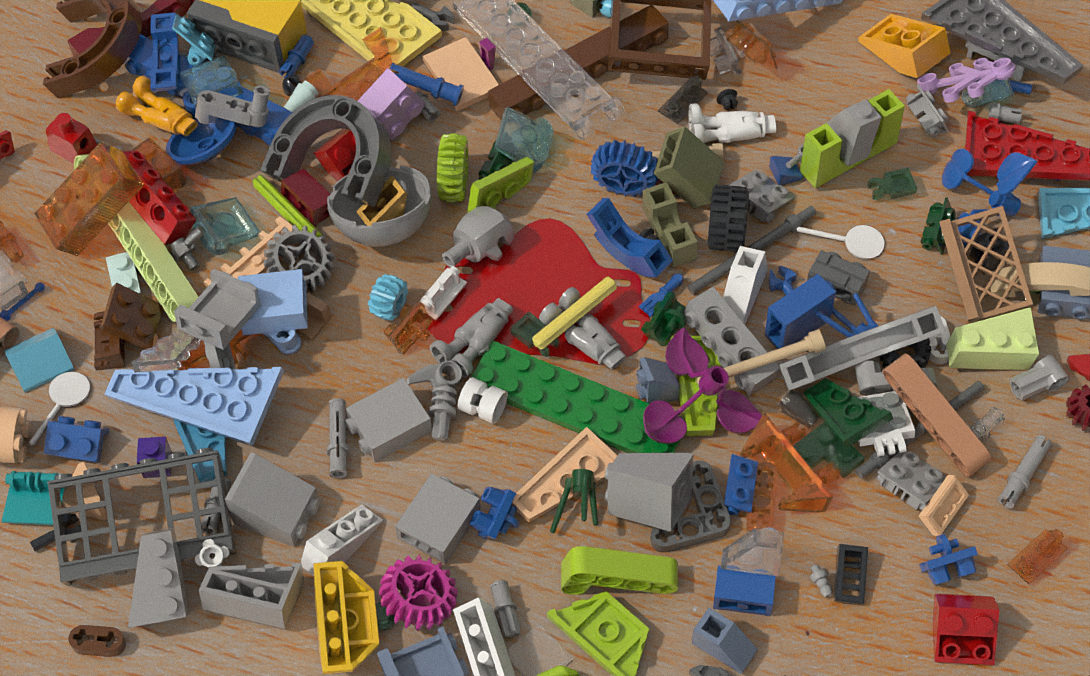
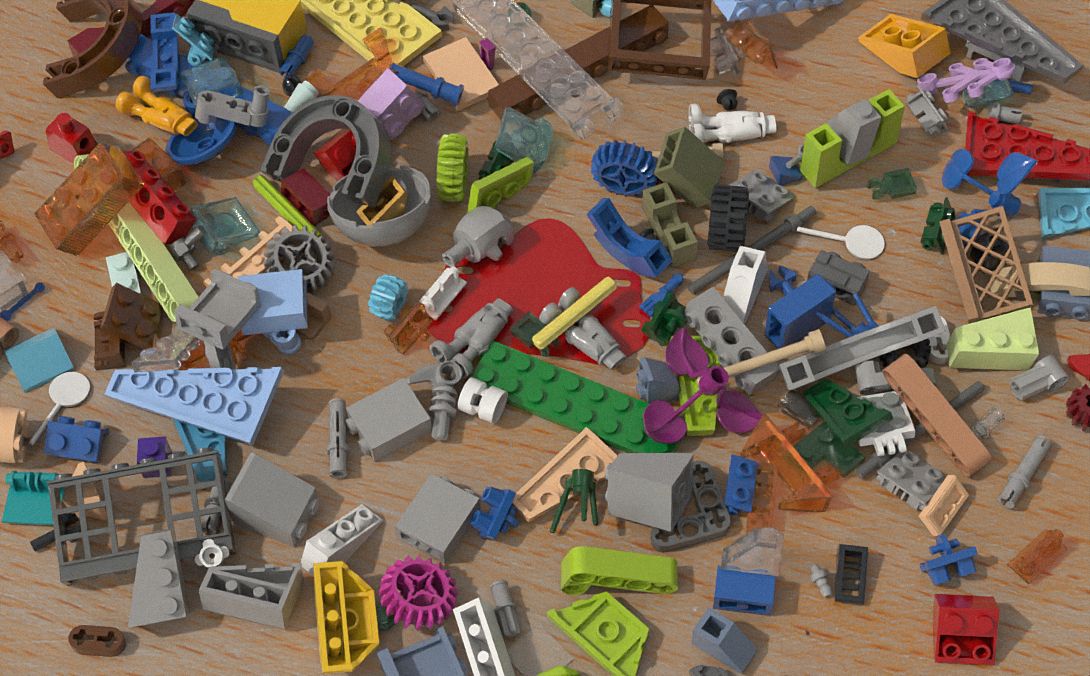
(678, 105): clear smoke hinge -> none

